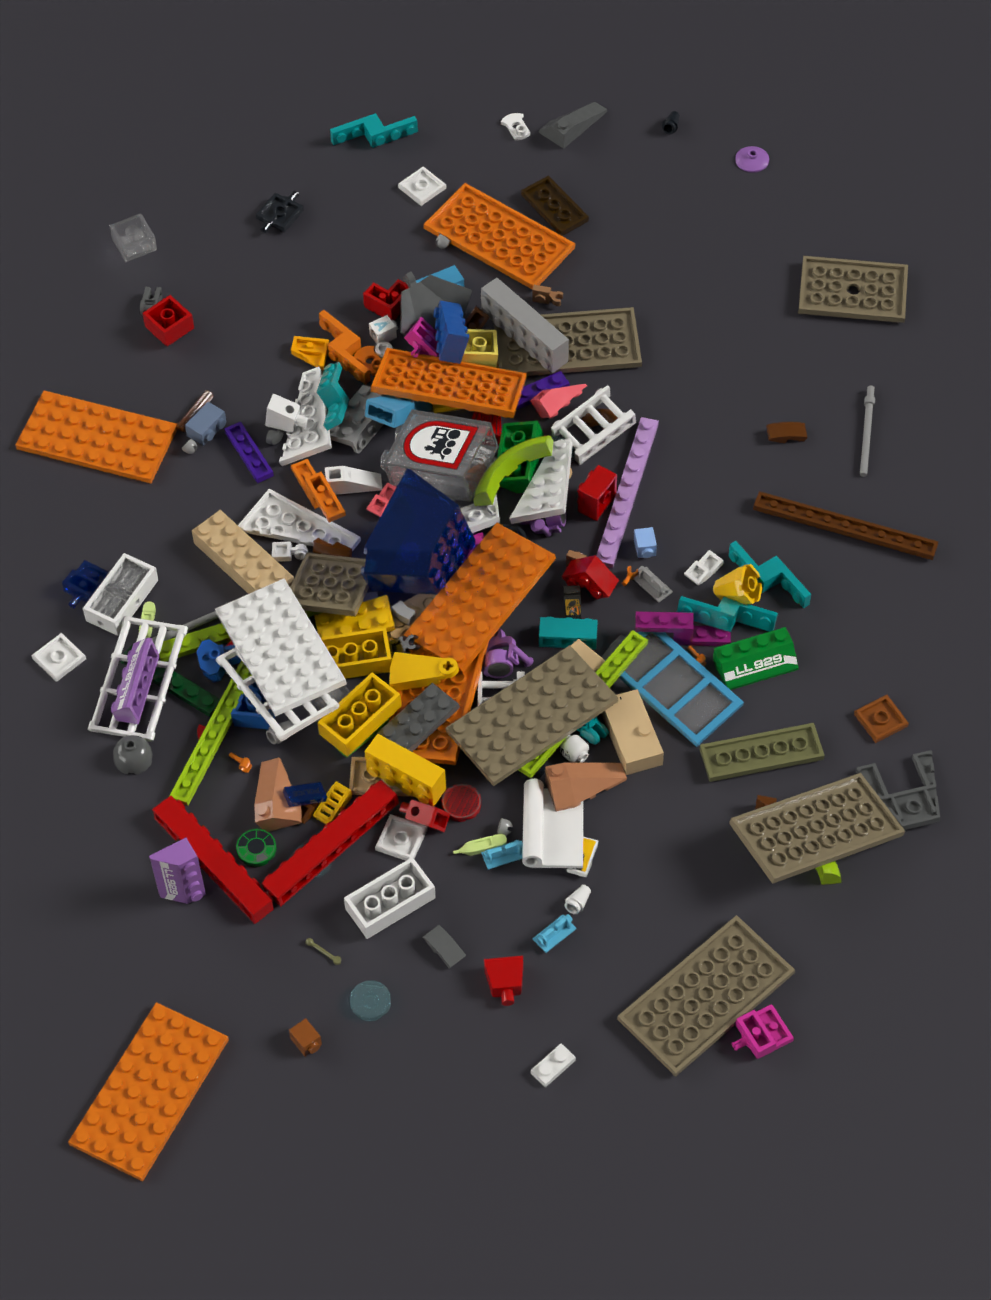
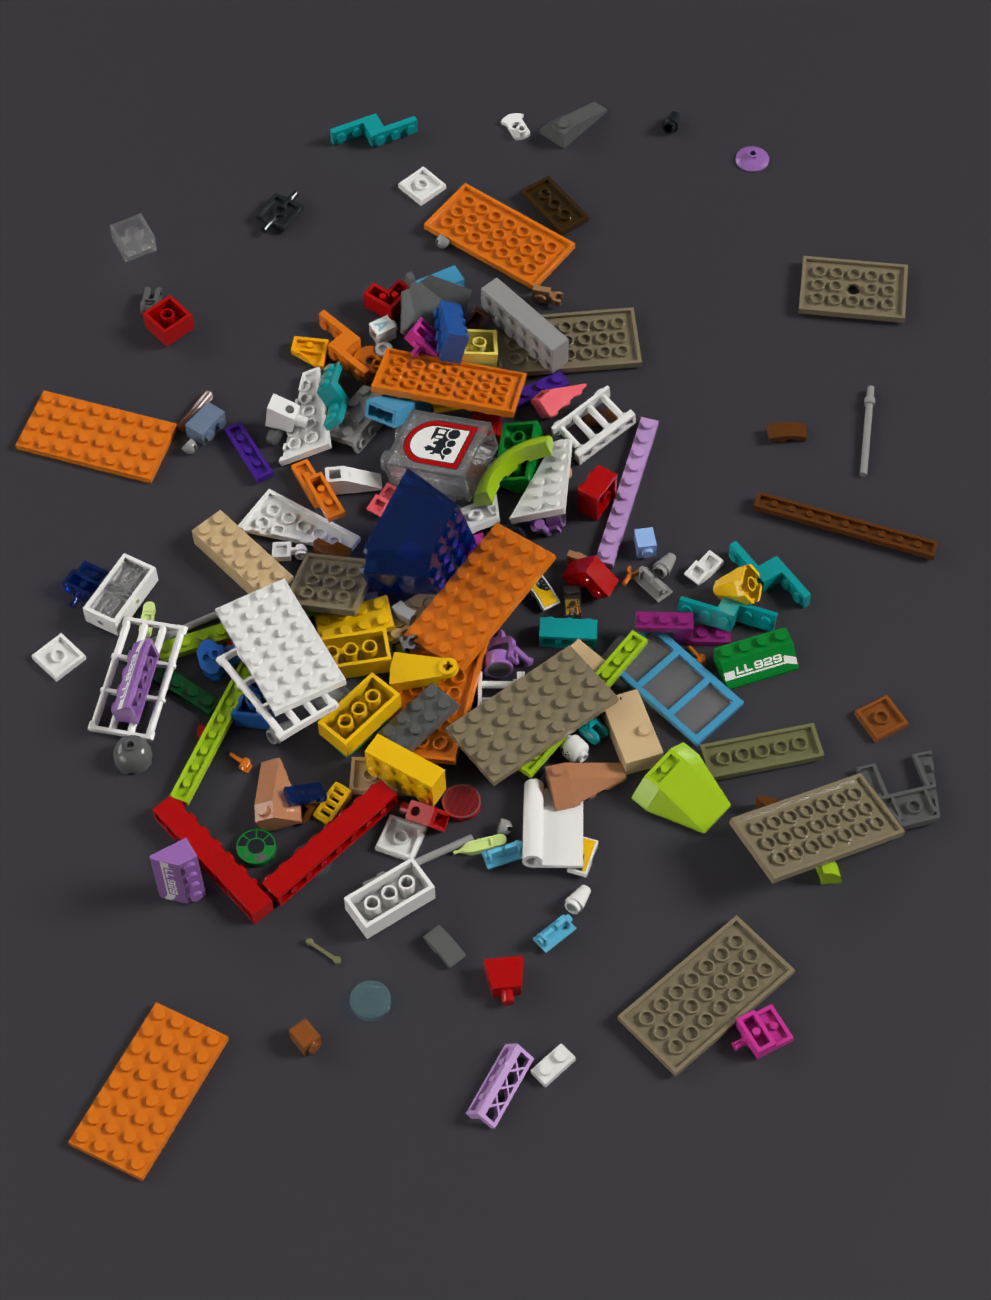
(433, 854): none -> light grey bar
(494, 1082): none -> lavender fence
(544, 595): none -> slope
(664, 566): none -> light grey cone
(682, 790): none -> lime wedge

